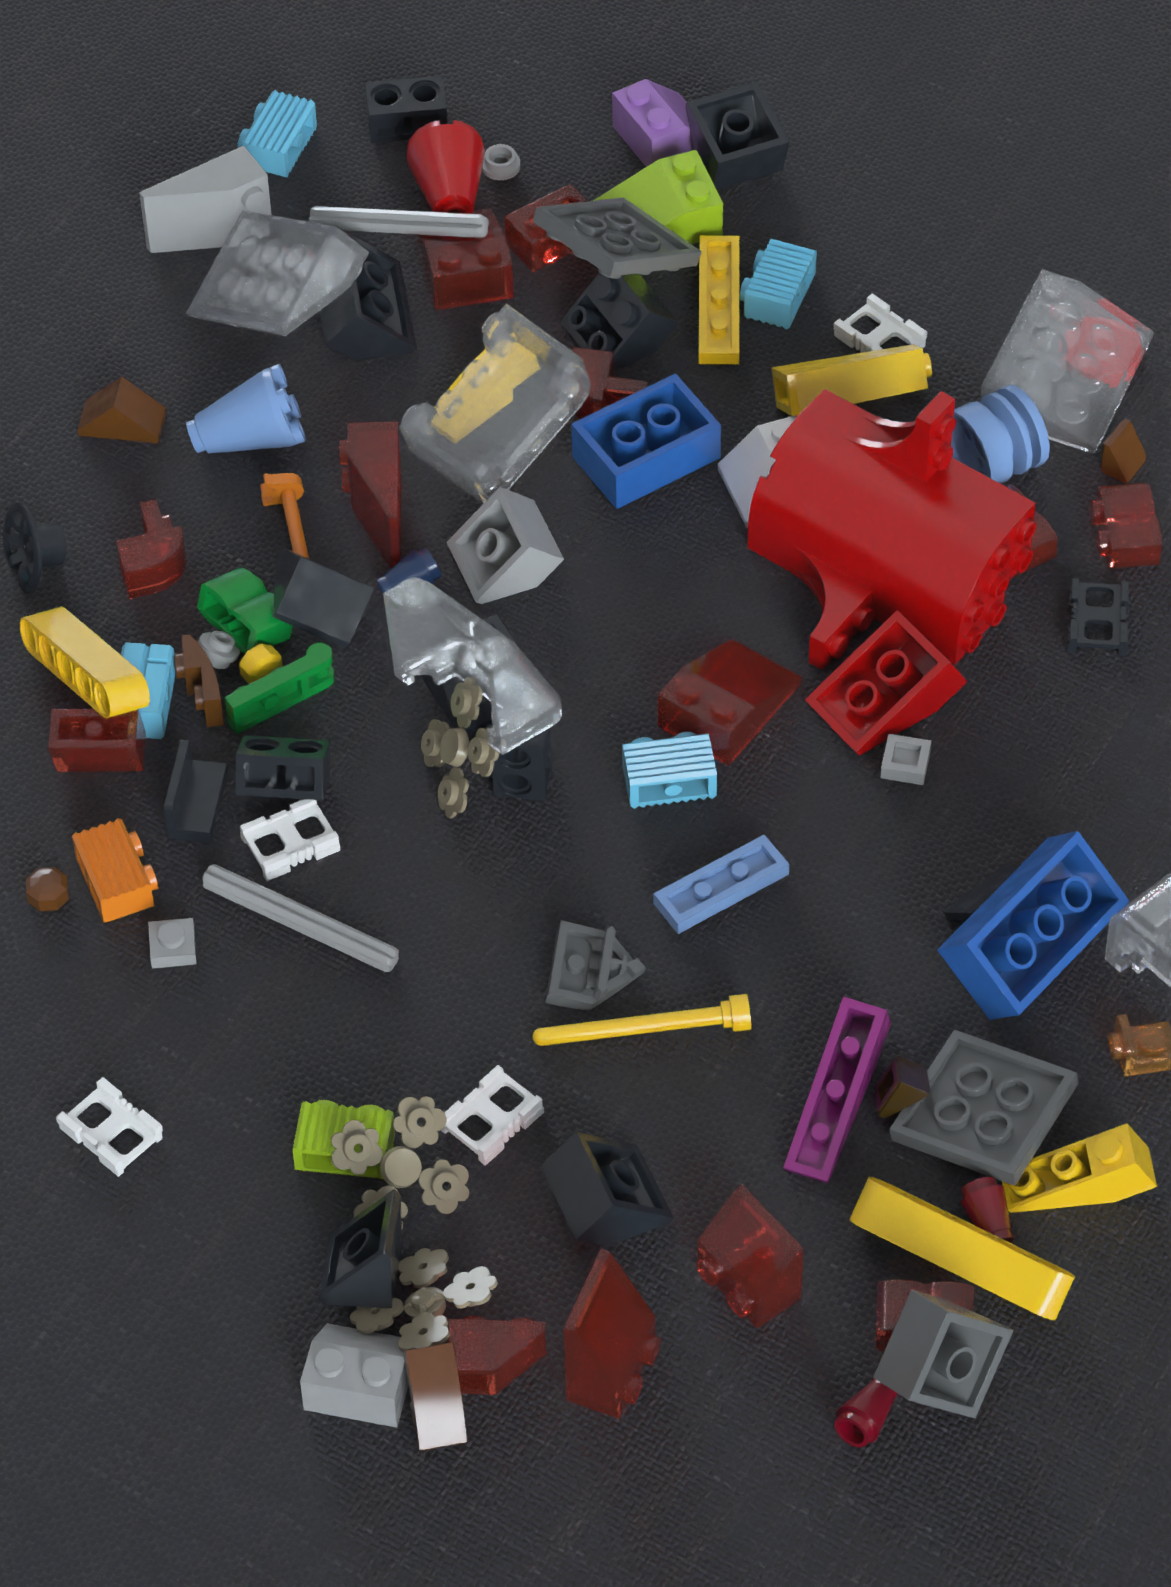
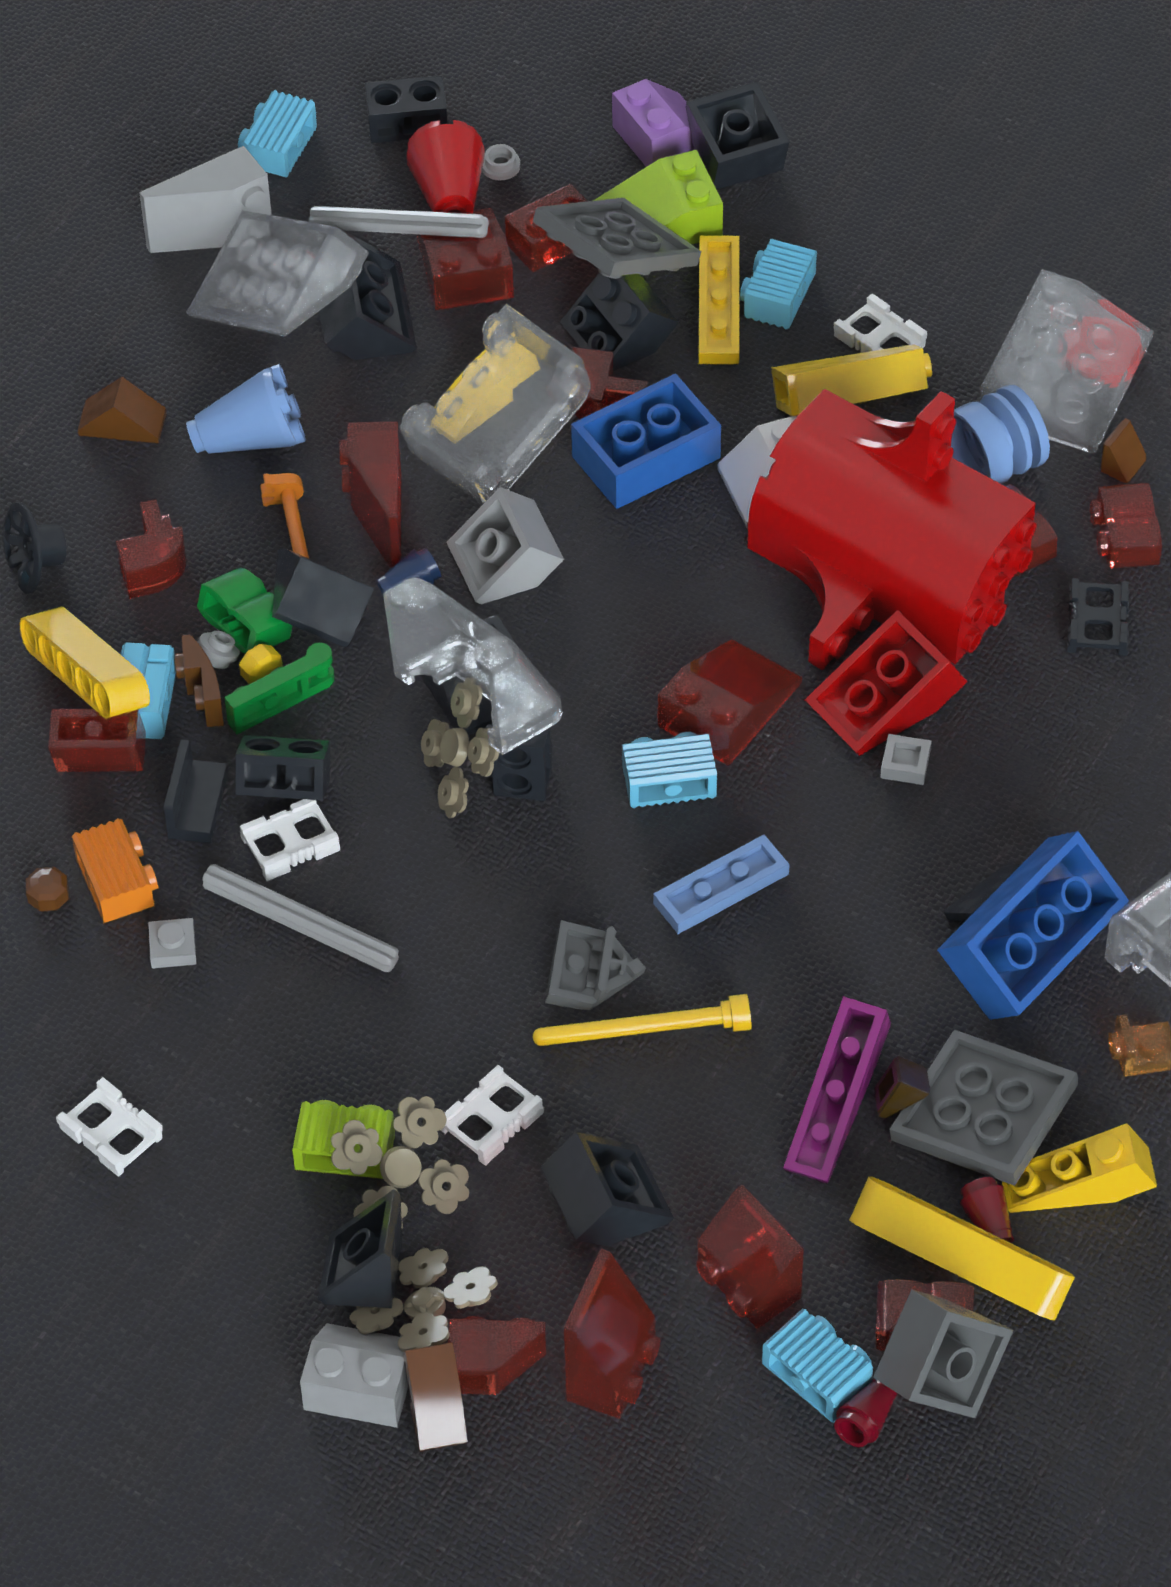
(817, 1363): none -> medium azure brick

